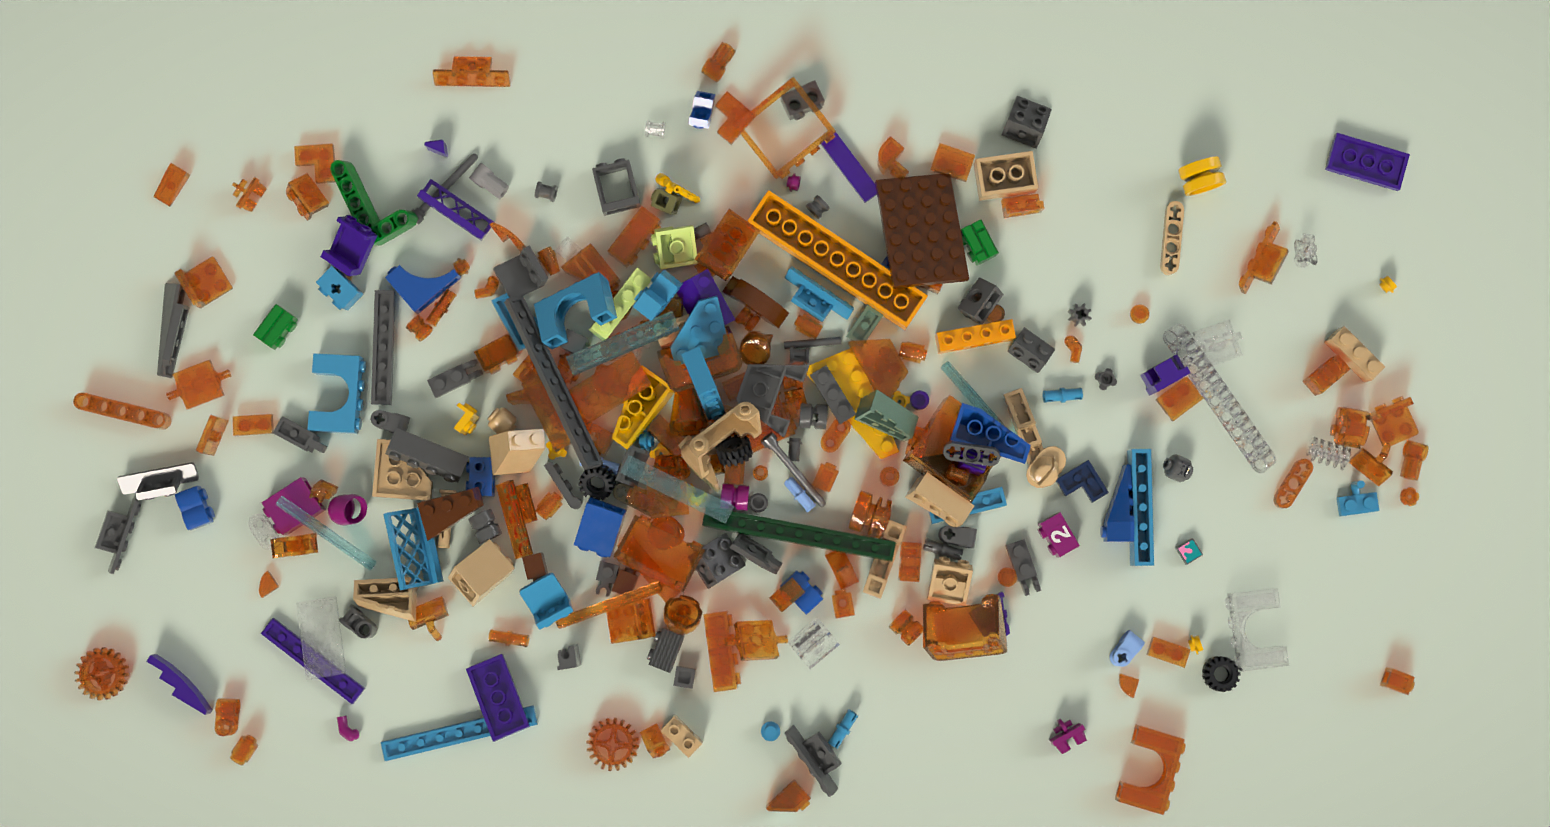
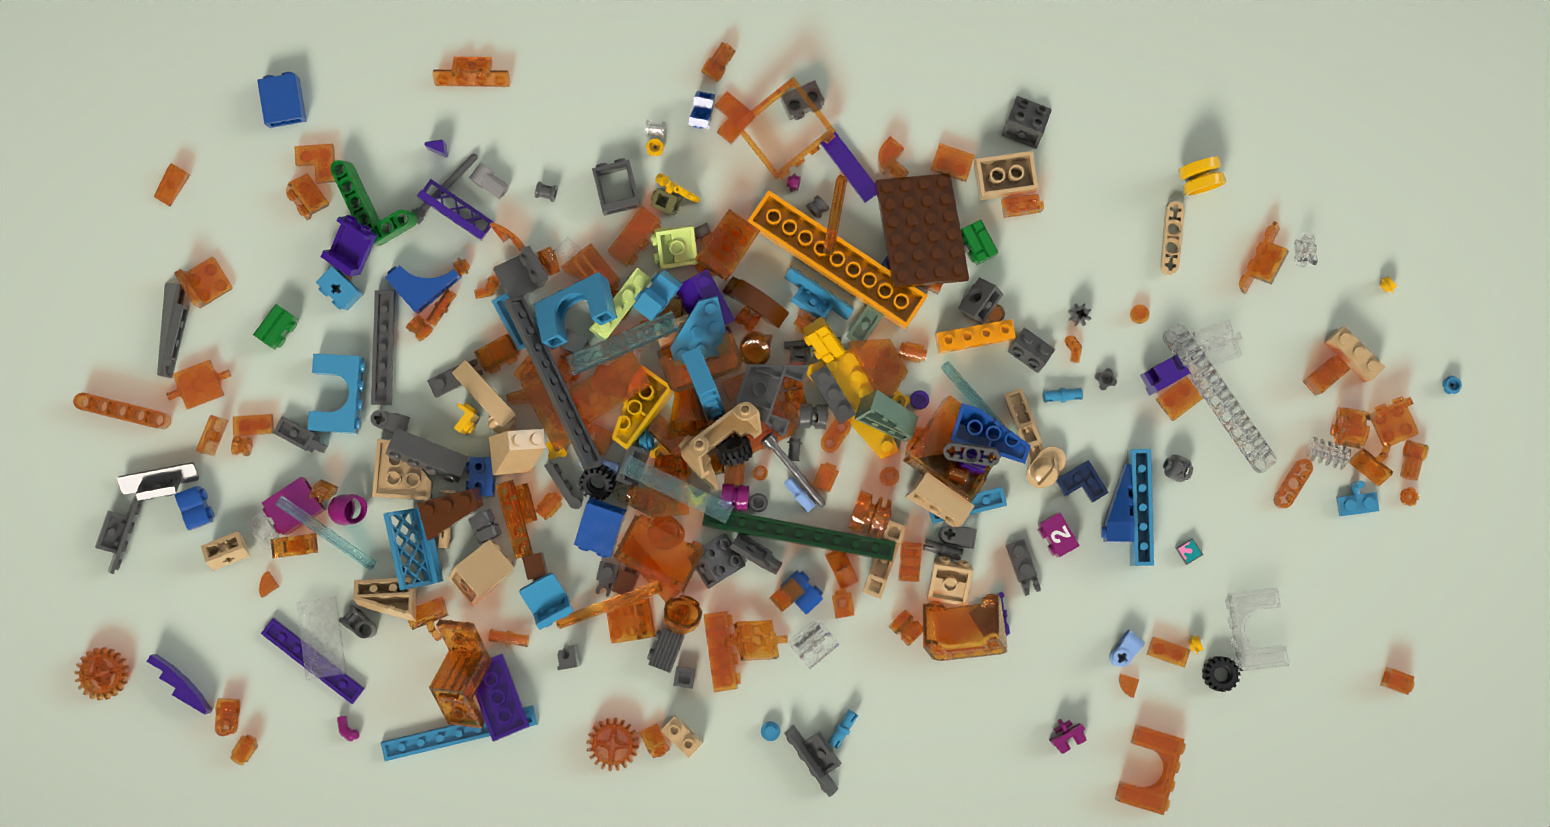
(225, 551): none -> tan brick
(241, 446): none -> clear orange wheel
(244, 202): clear orange hips -> none
(281, 100): none -> blue brick
(460, 673): none -> clear orange bracket
(484, 393): none -> tan slope
(655, 142): none -> yellow plate
(790, 799): clear orange slope -> none
(823, 340): none -> yellow brick
(835, 214): none -> clear orange axle
(1007, 577): clear orange plate -> none
(1367, 162): dark purple plate -> none
(1456, 385): none -> dark azure plate

